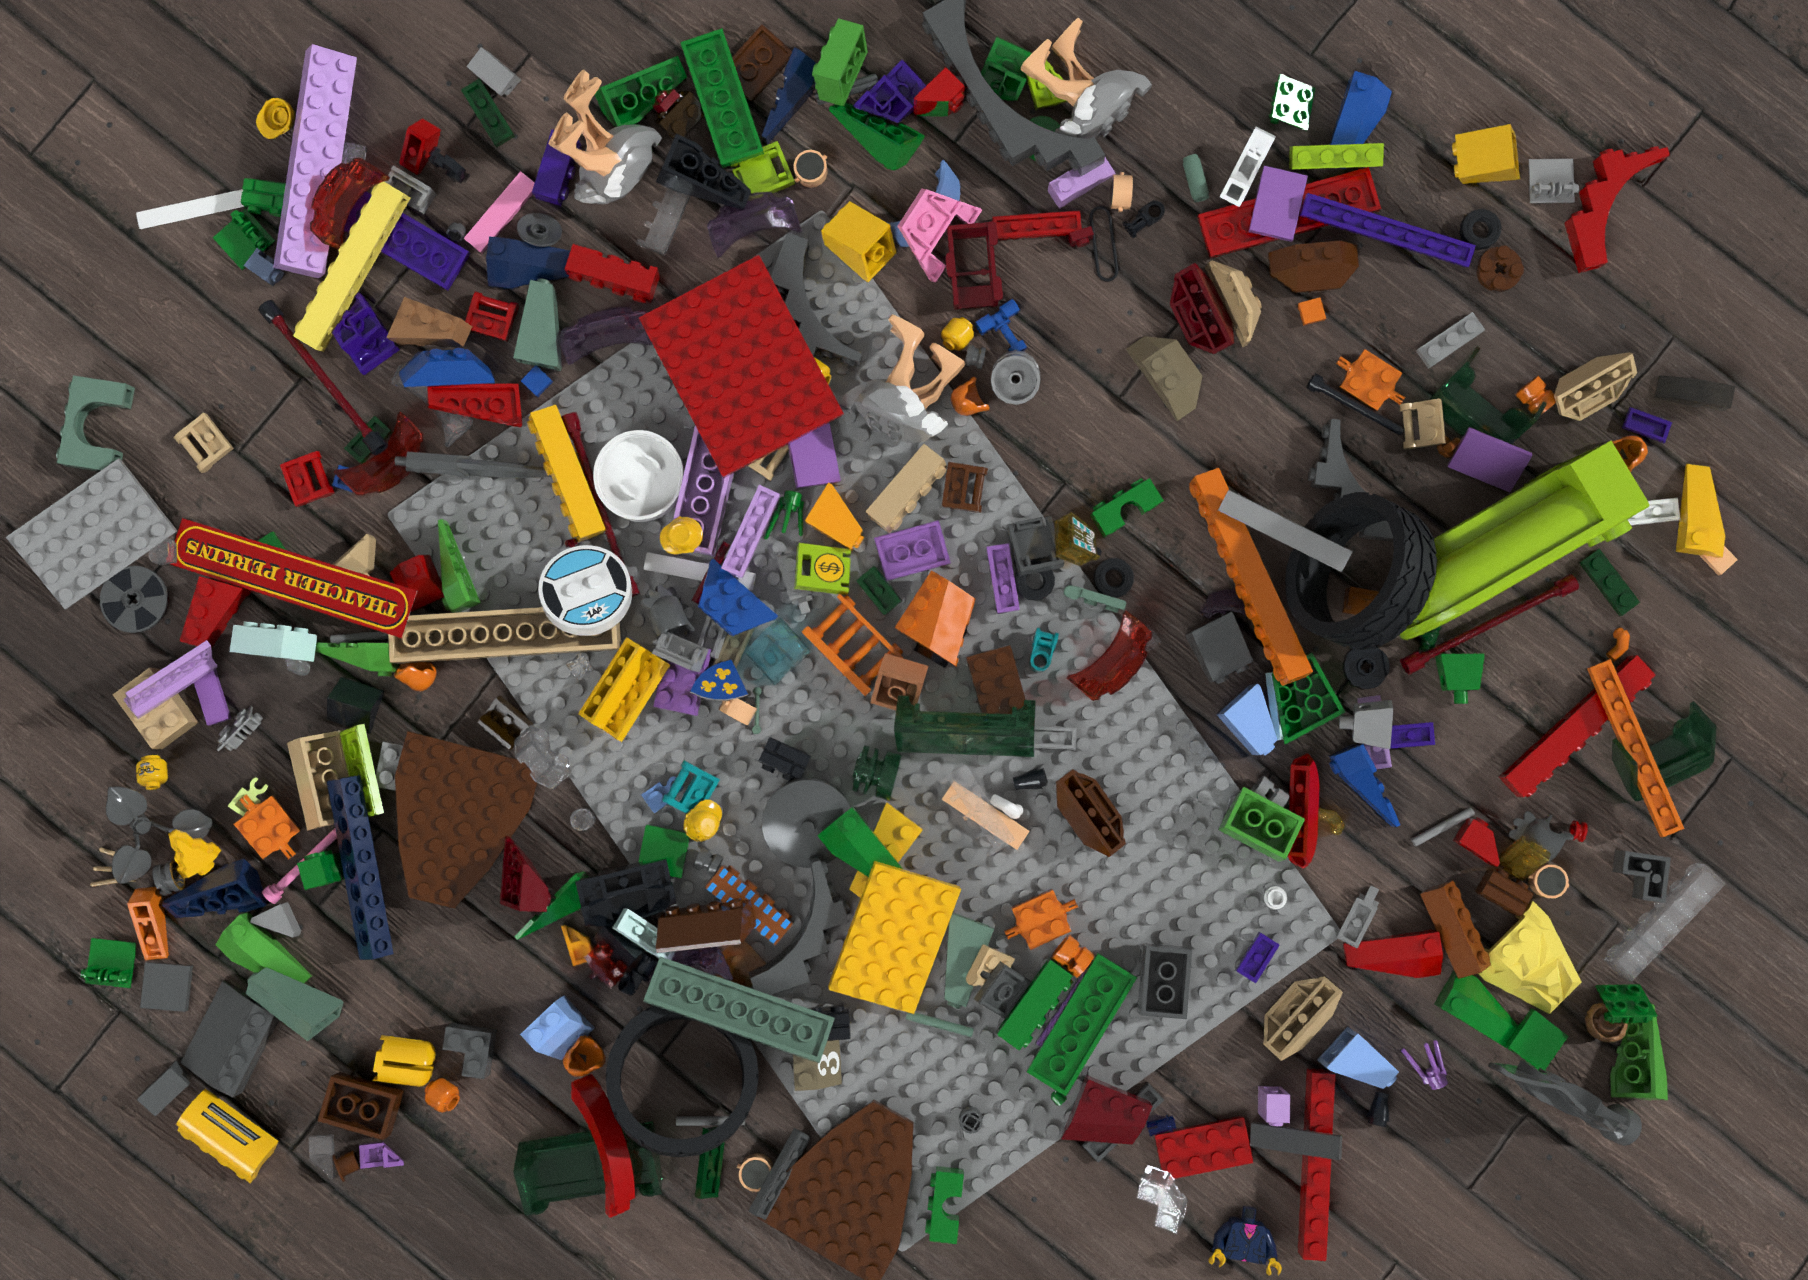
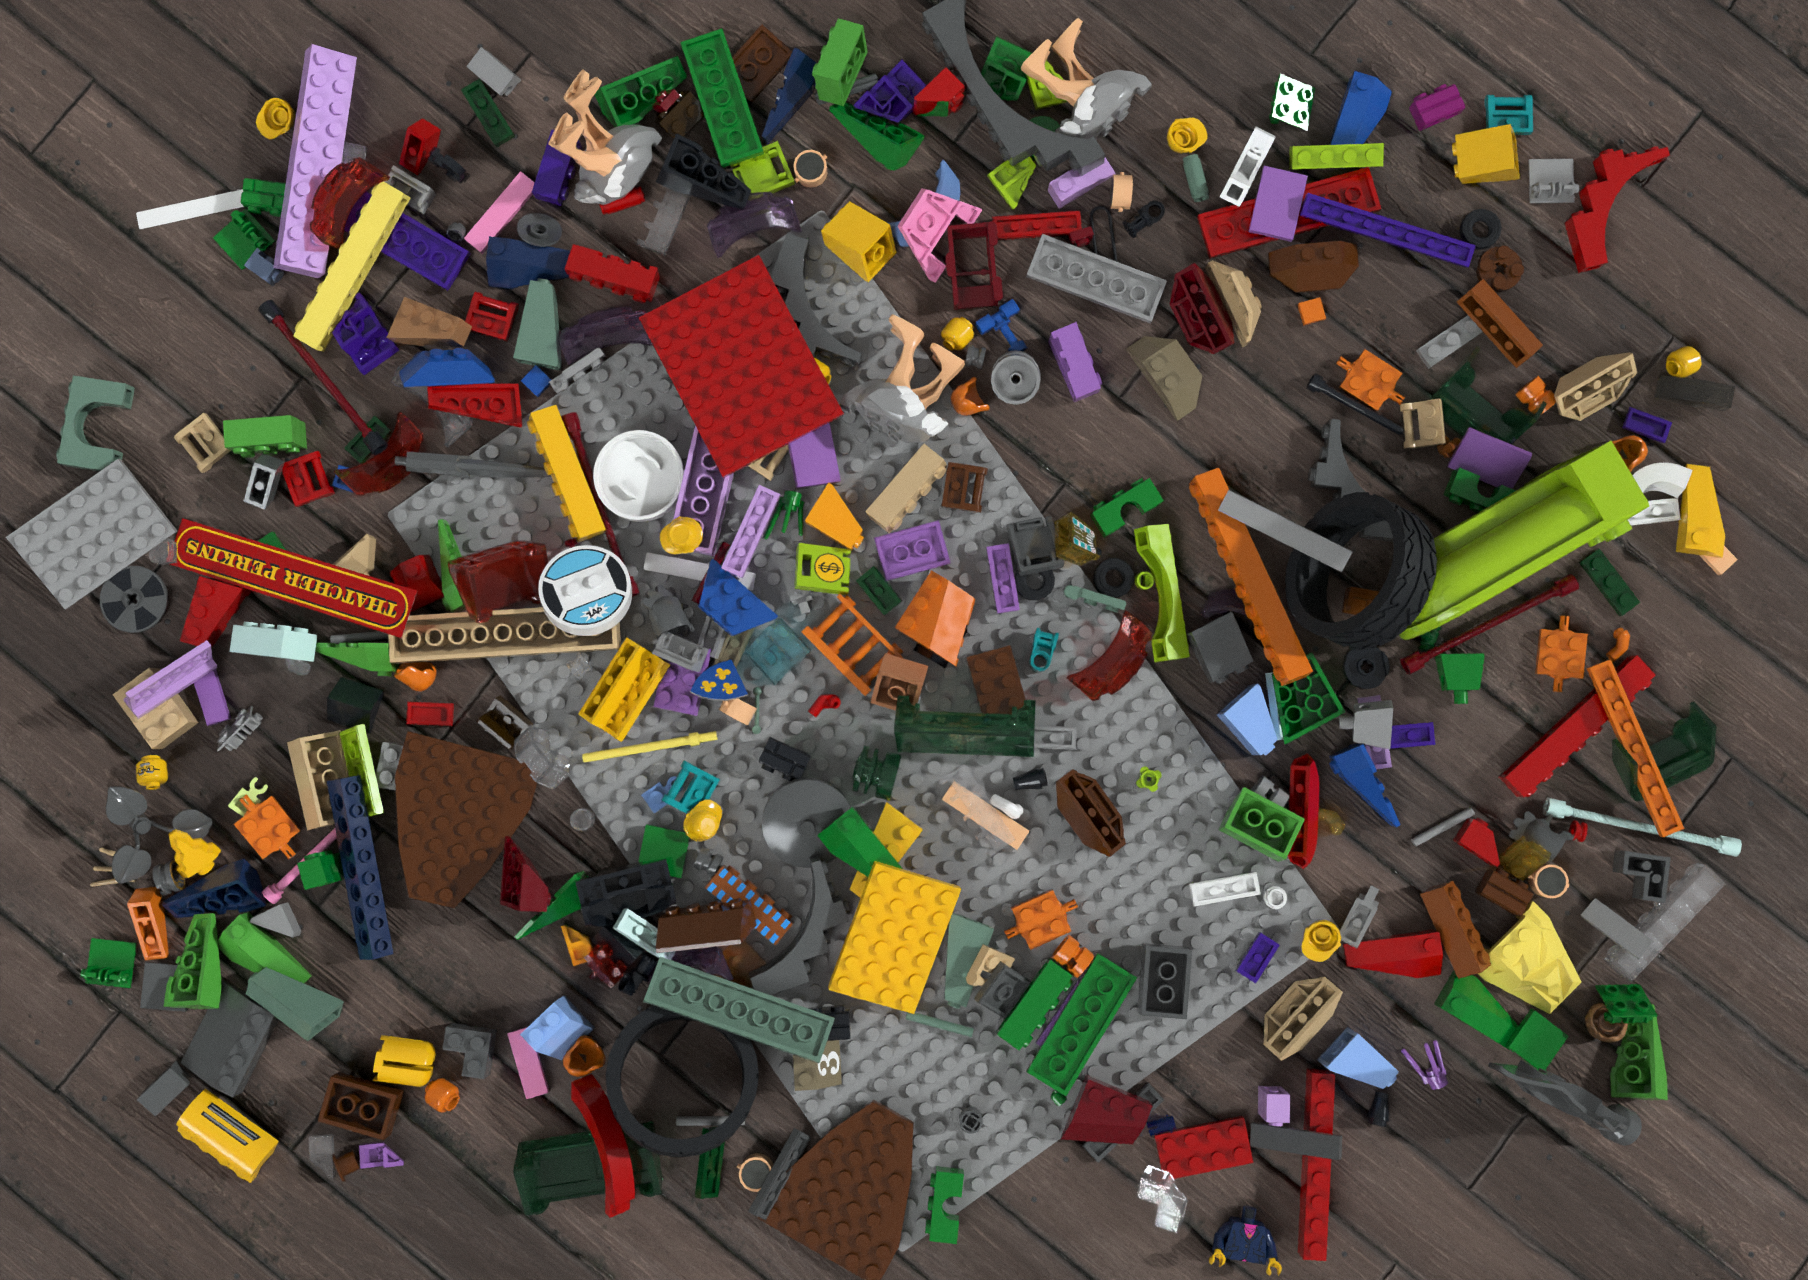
(198, 972): none -> bright green wedge
(263, 481): none -> dark grey brick
(265, 435): none -> bright green brick
(430, 713): none -> red tile
(498, 577): none -> clear red windscreen
(528, 1065): none -> bright pink tile
(577, 370): none -> light grey hinge
(633, 198): none -> red piece
(693, 739): none -> light yellow bar
(824, 702): none -> red arm
(1012, 180): none -> lime wing
(1074, 362): none -> medium lavender wedge
(1096, 278): none -> light grey plate
(1148, 580): none -> lime hinge
(1152, 784): none -> lime plate
(1156, 549): none -> lime arch
(1186, 135): none -> yellow hat
(1224, 888): none -> white tile
(1320, 940): none -> yellow hat
(1436, 107): none -> magenta brick
(1463, 489): none -> green arch
(1499, 323): none -> dark orange brick
(1519, 119): none -> teal plate
(1559, 809): none -> light aqua hose
(1561, 654): none -> orange plate
(1617, 929): none -> light grey tile
(1663, 477): none -> white arch
(1683, 362): none -> yellow head

